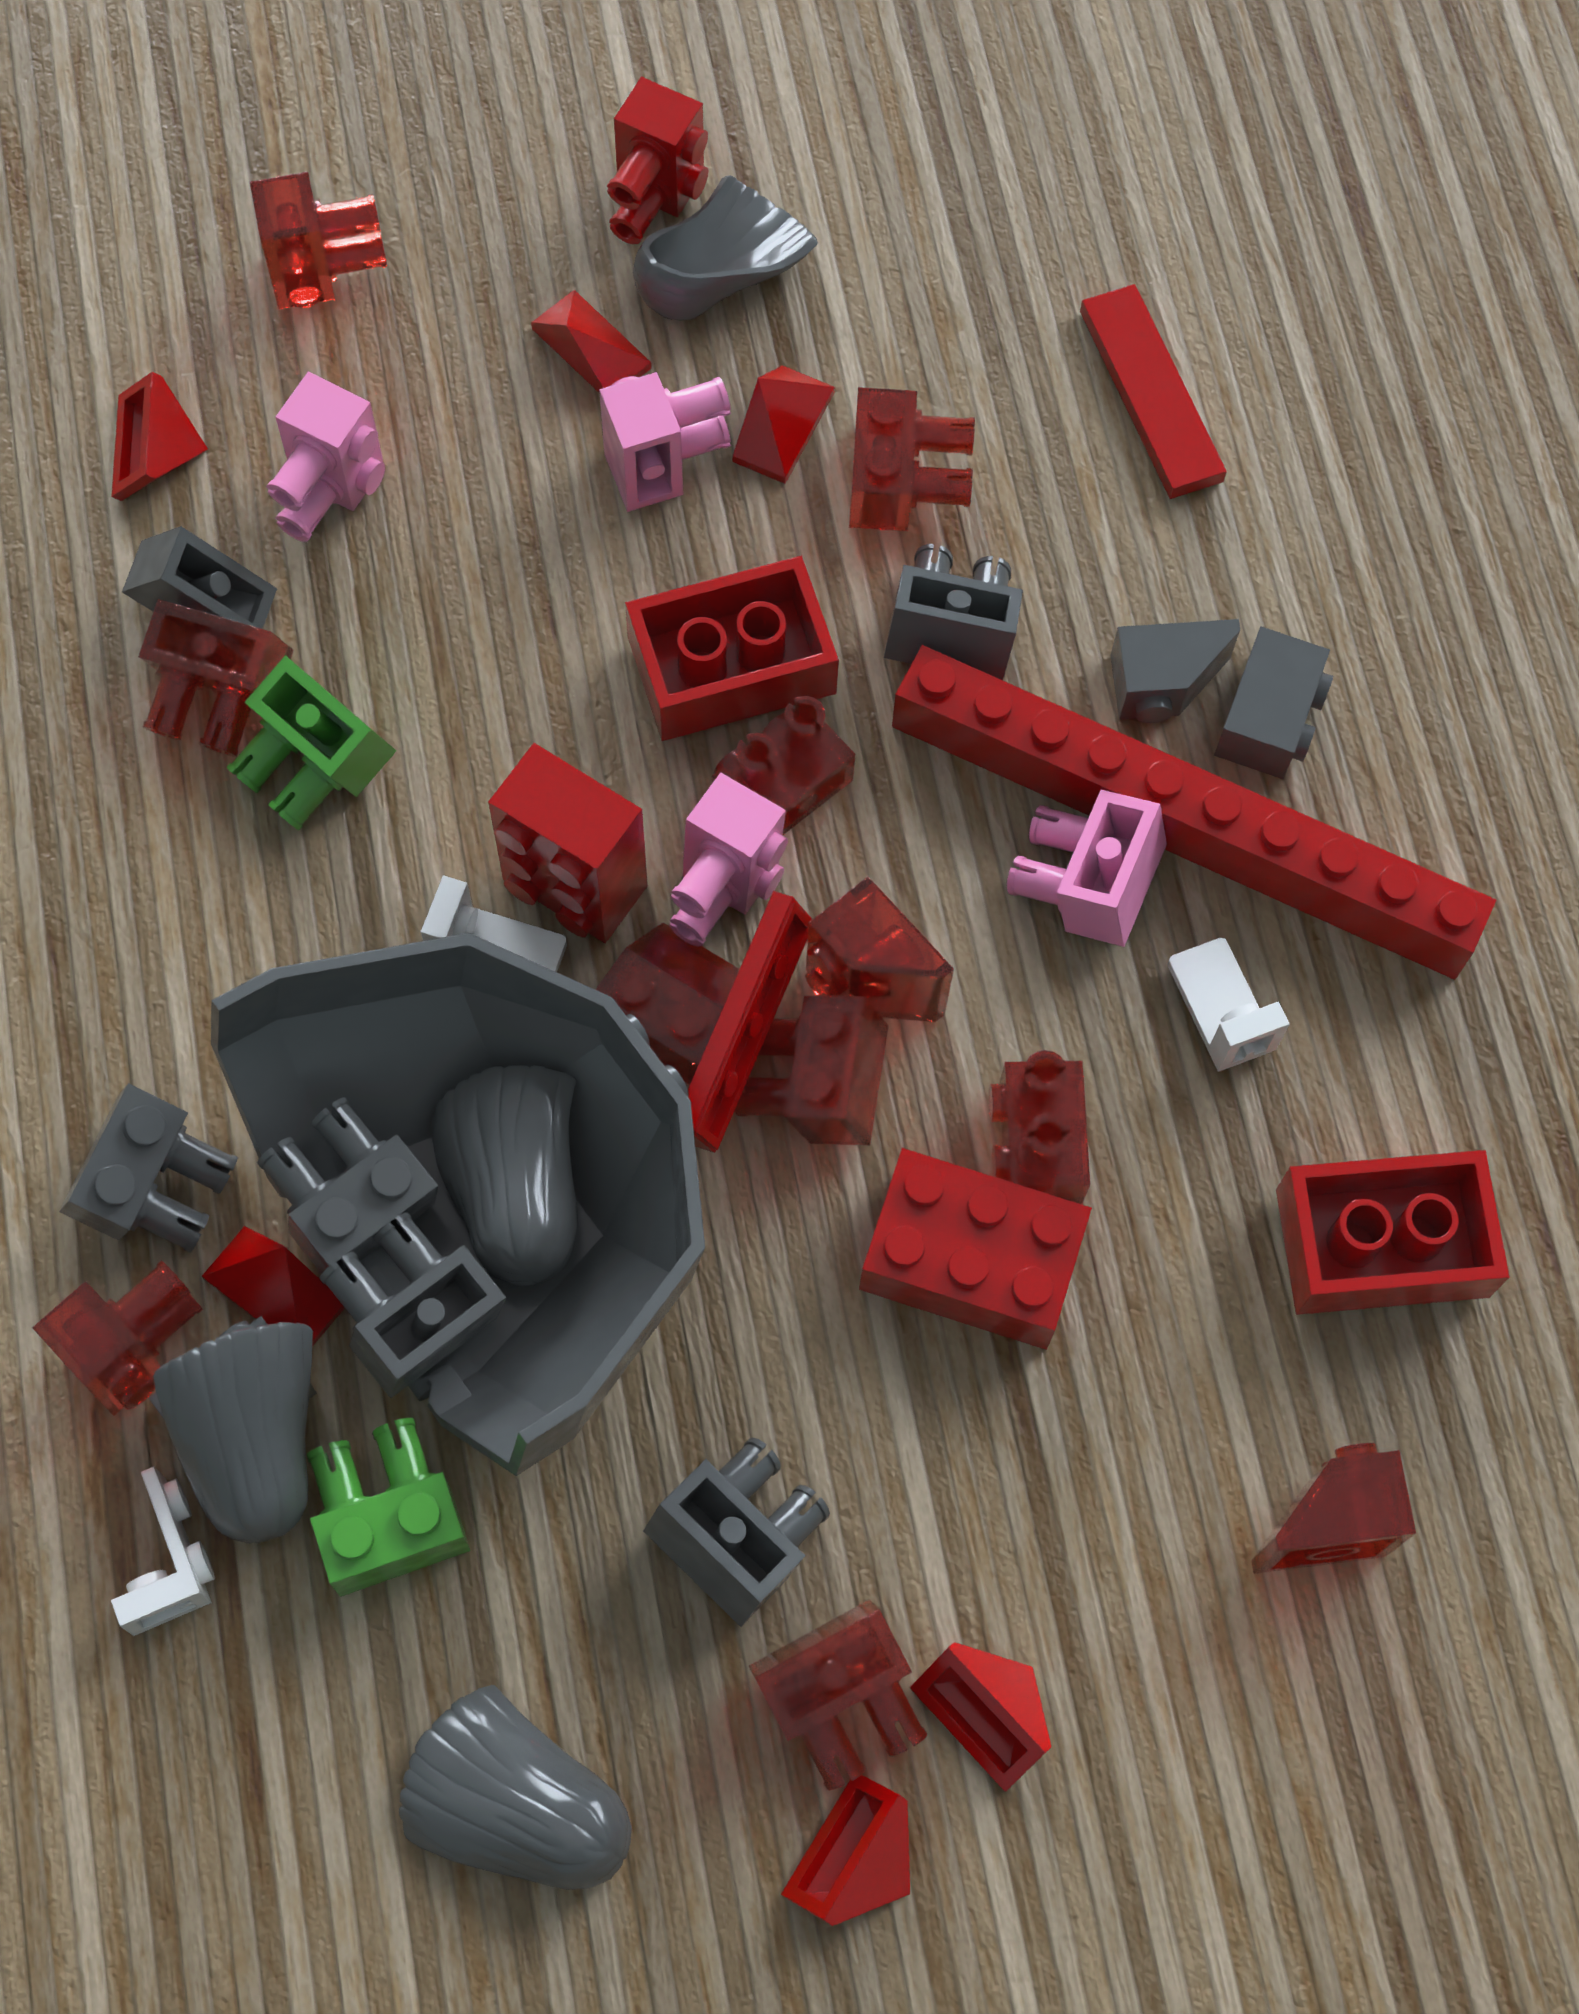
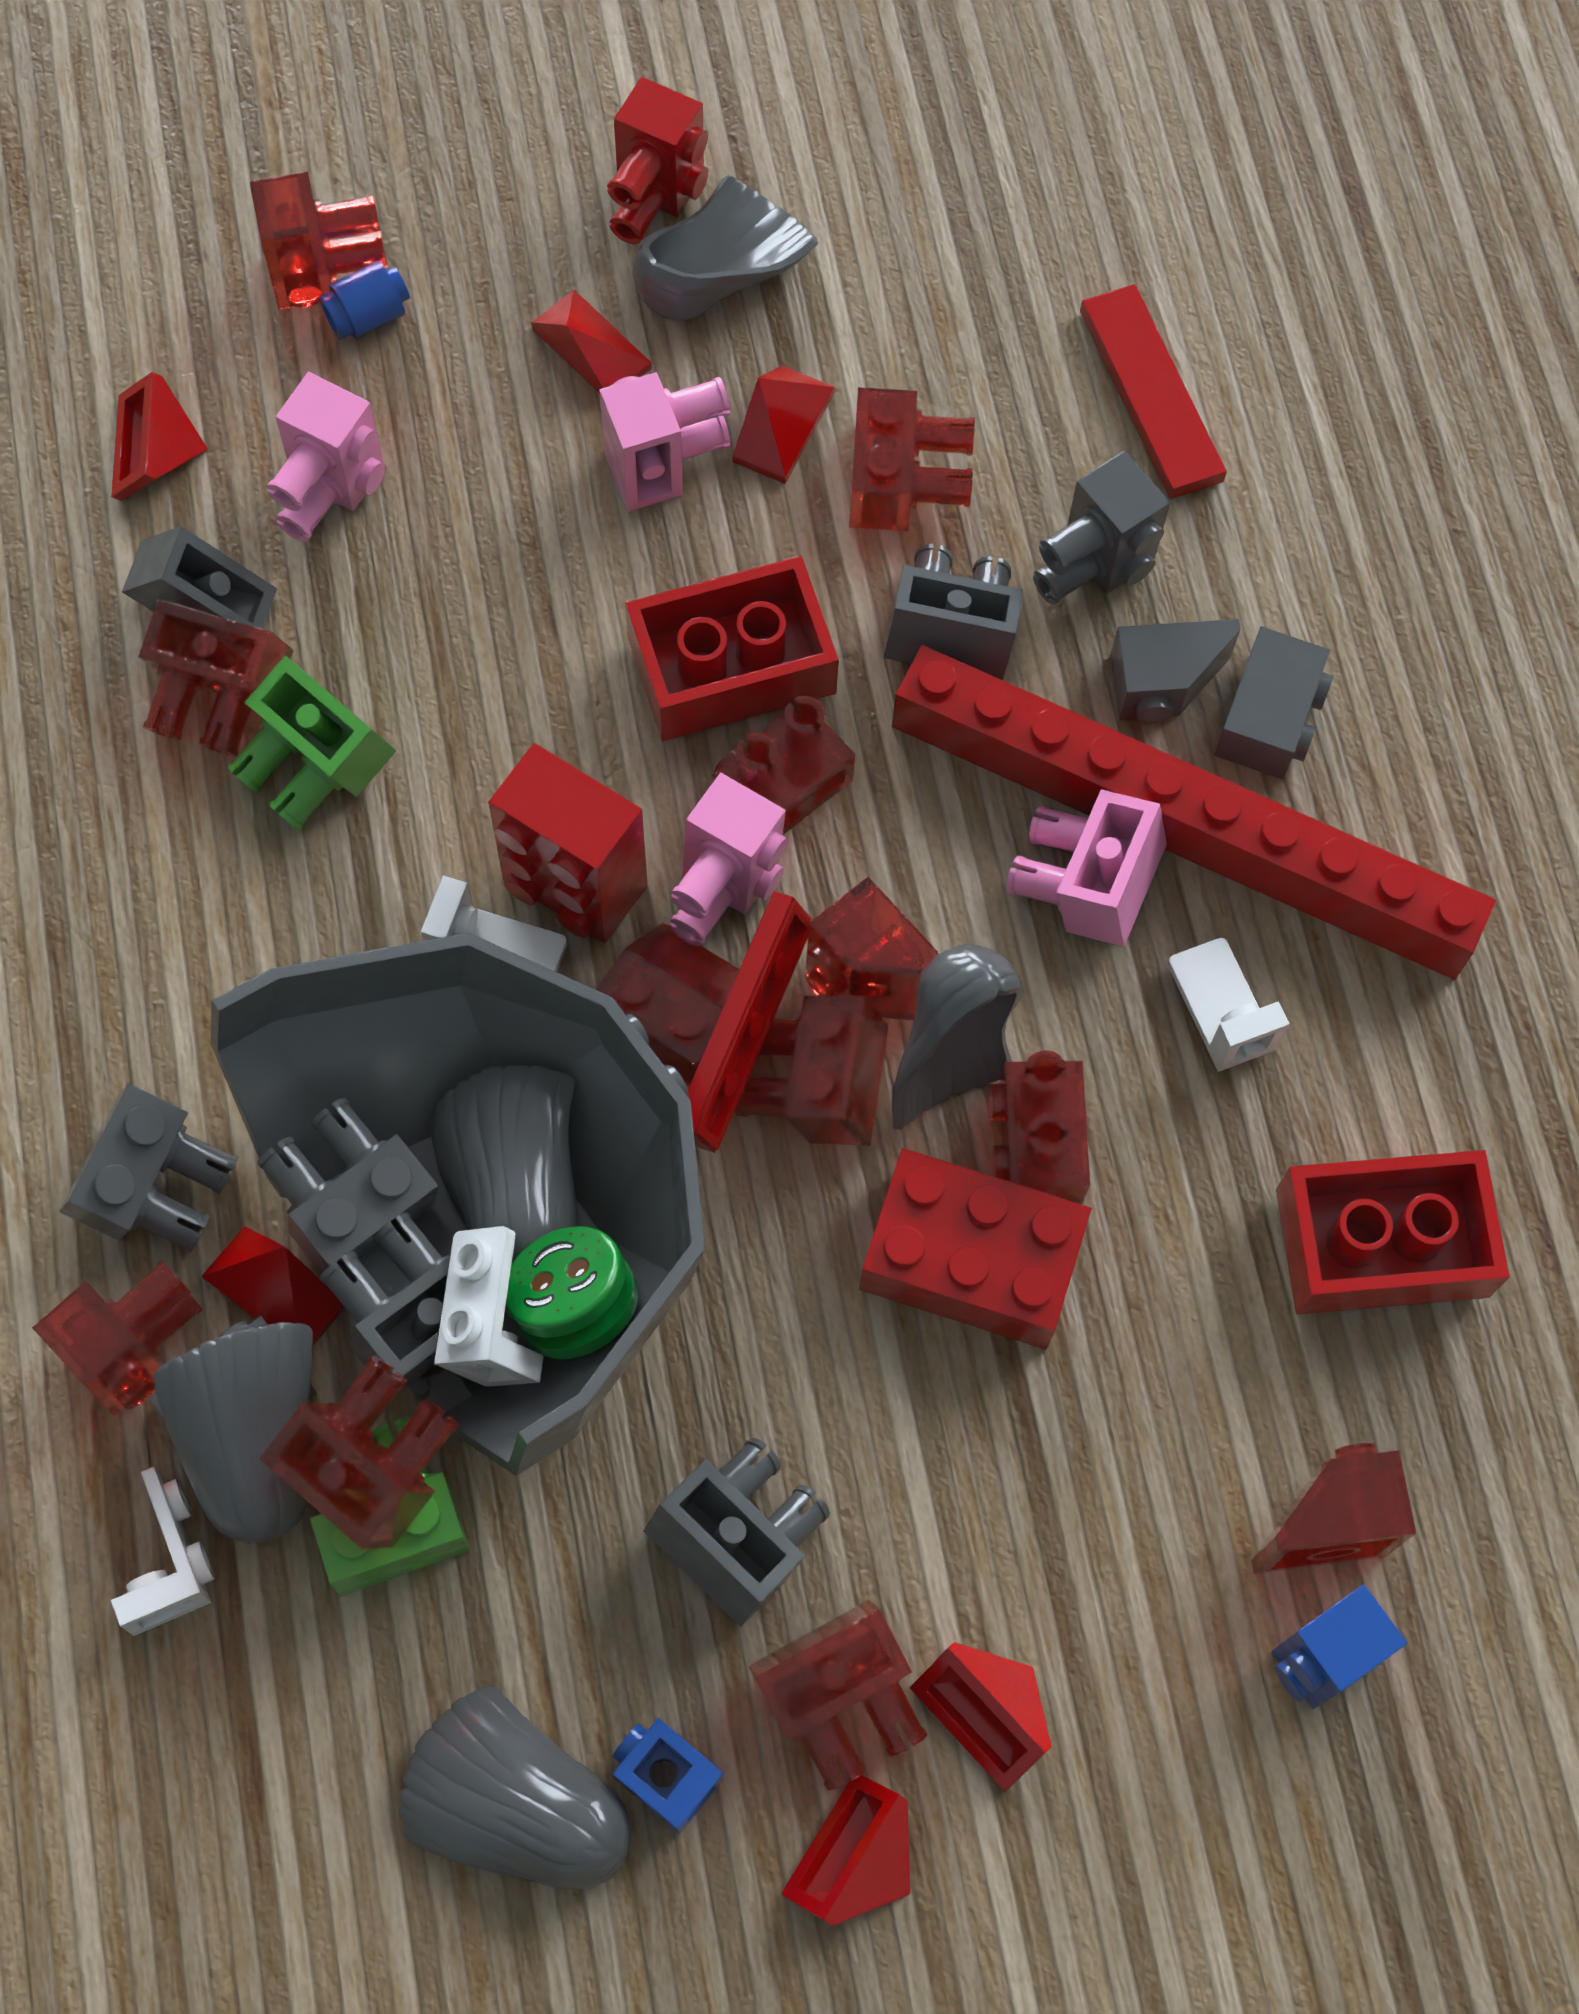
(349, 1475): none -> clear red brick
(364, 300): none -> blue brick
(474, 1311): none -> white bracket
(571, 1292): none -> green head
(694, 1782): none -> blue brick
(956, 1029): none -> dark grey hair
(1109, 532): none -> dark grey brick
(1337, 1648): none -> blue brick

